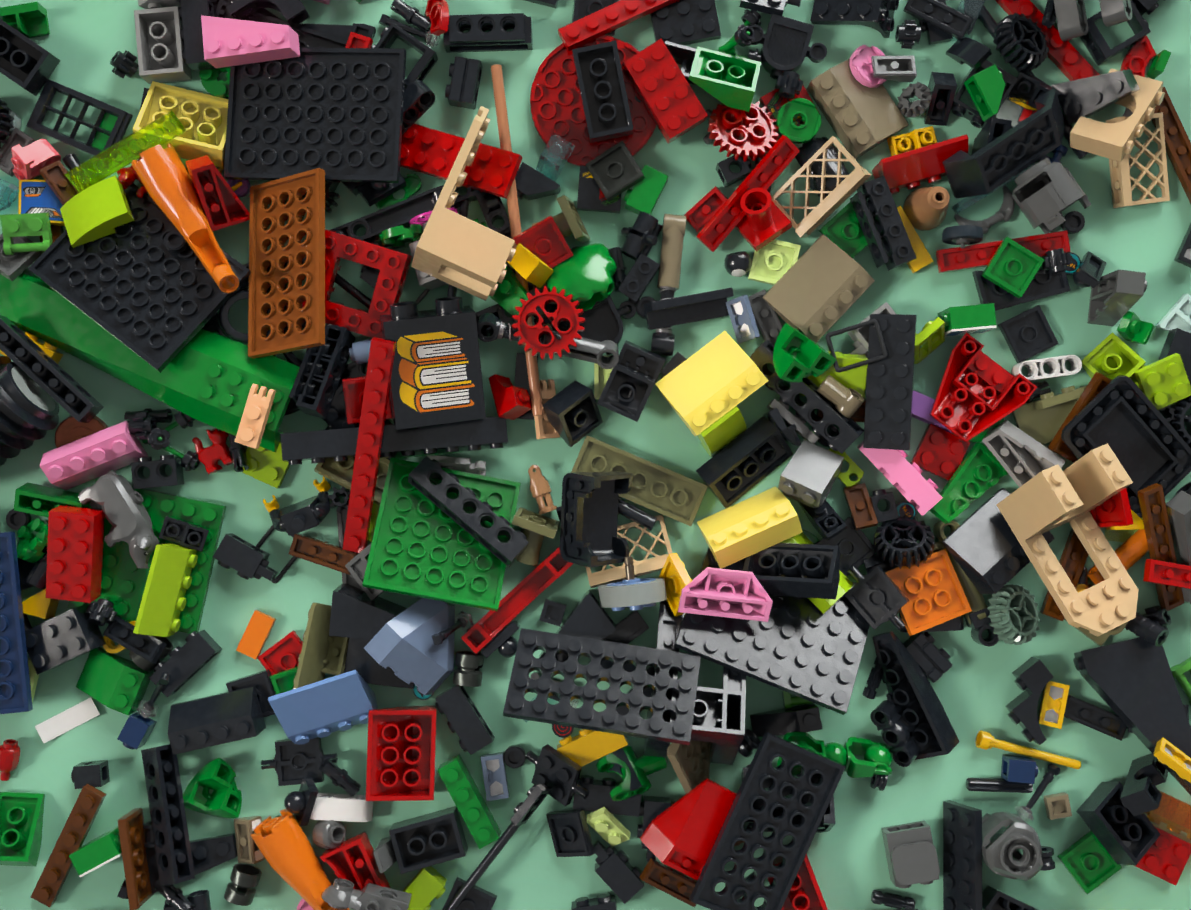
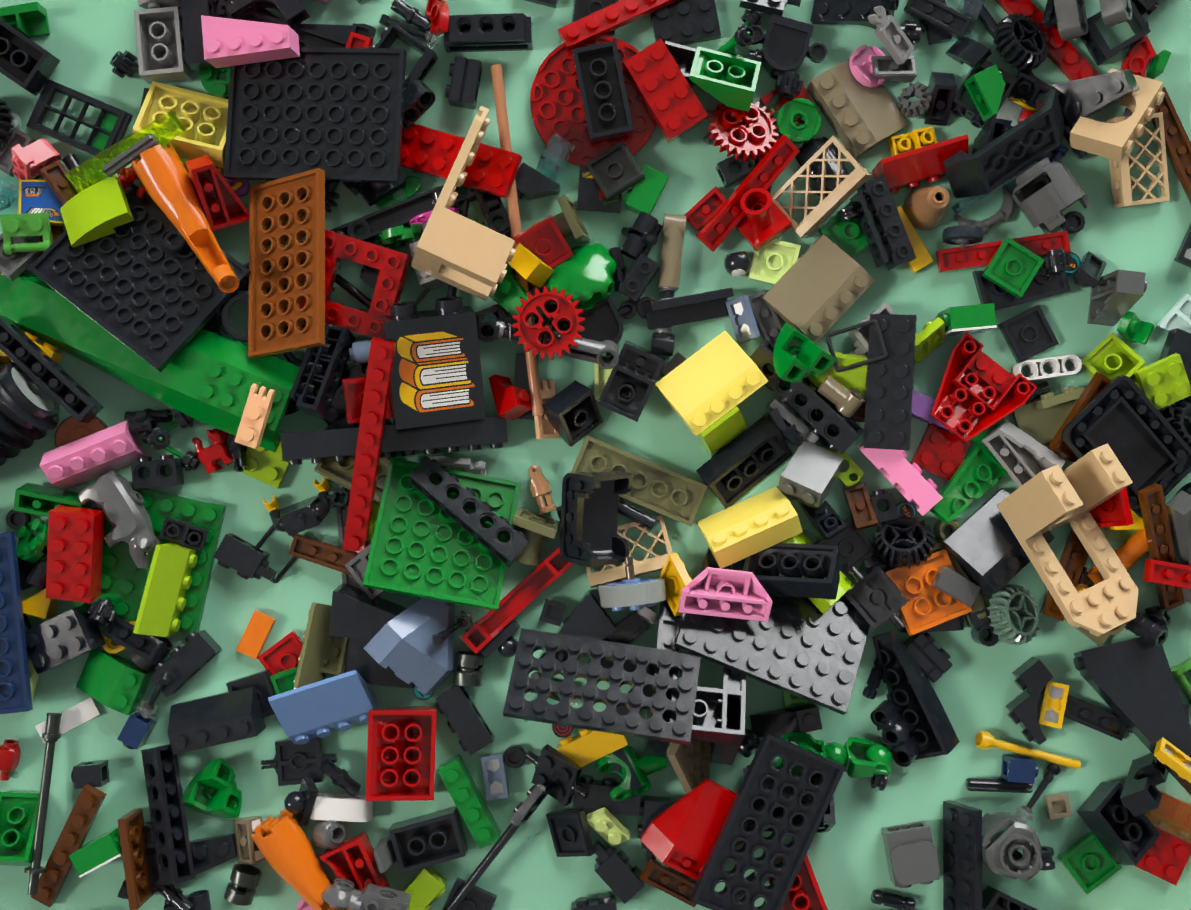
(50, 737): none -> pearl dark grey bar
(129, 155): none -> dark grey axle
(647, 615): none -> light grey tile
(848, 213): none -> black bush
(891, 35): none -> light grey plate
(955, 586): none -> dark grey slope

